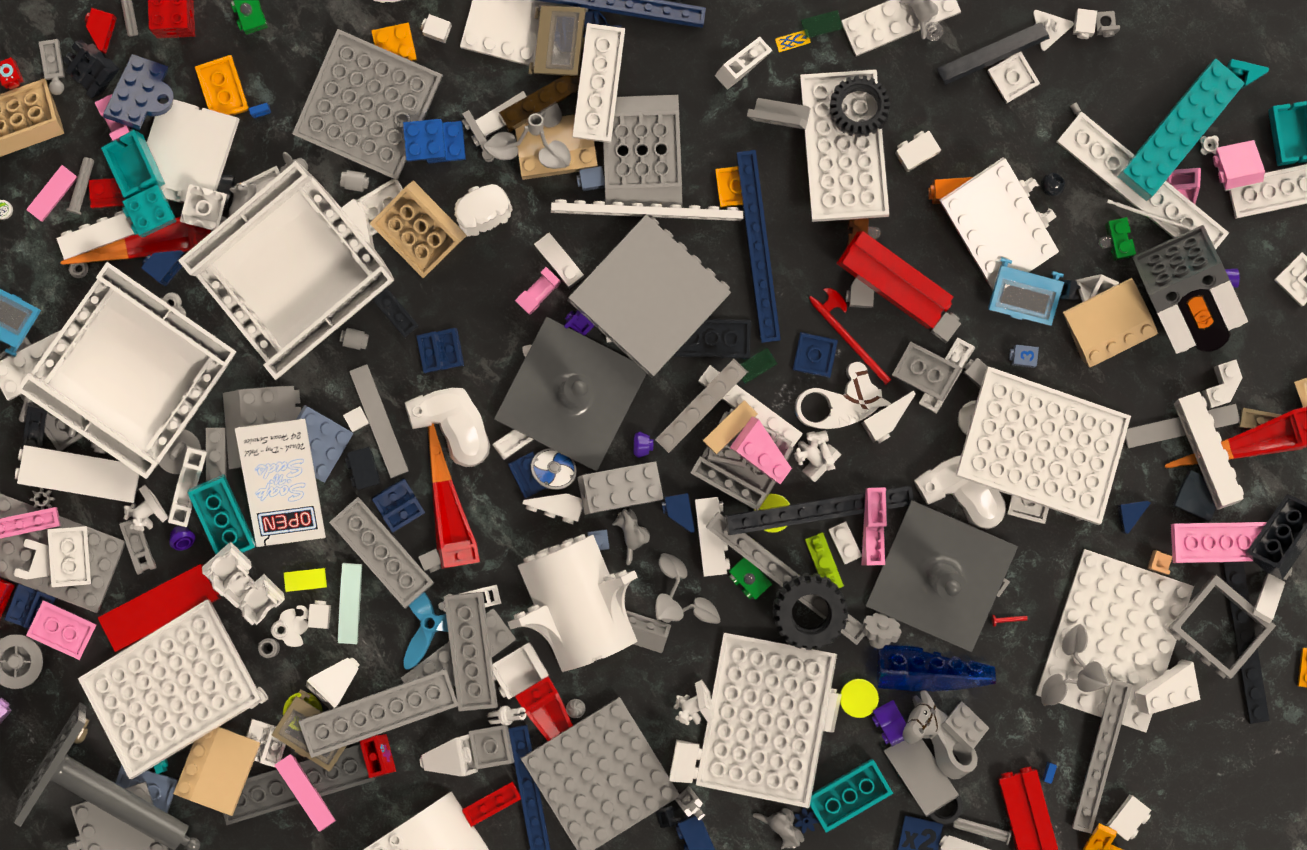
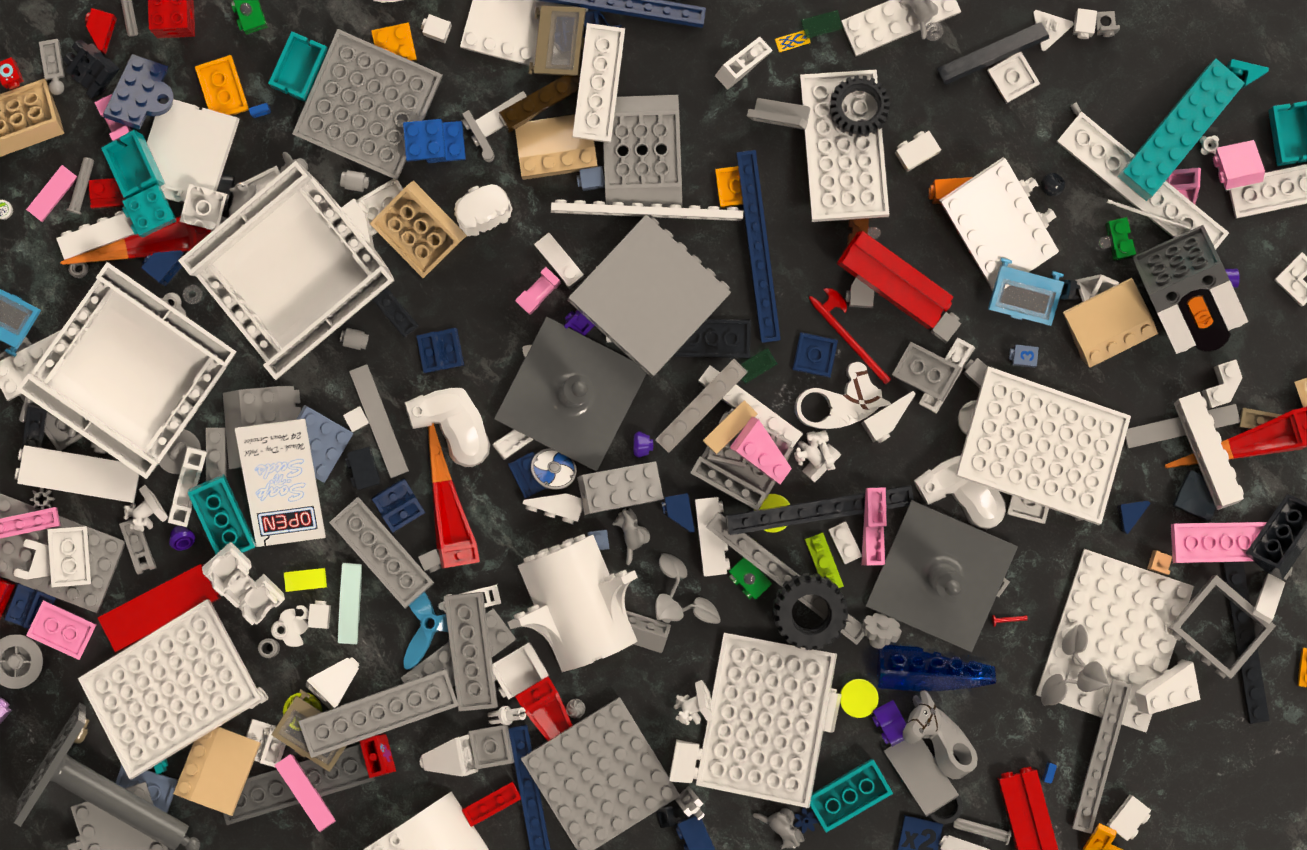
(198, 296): none -> clear plate
(298, 66): none -> teal piece
(553, 156): light grey plant -> none
(965, 726): light grey plate -> none

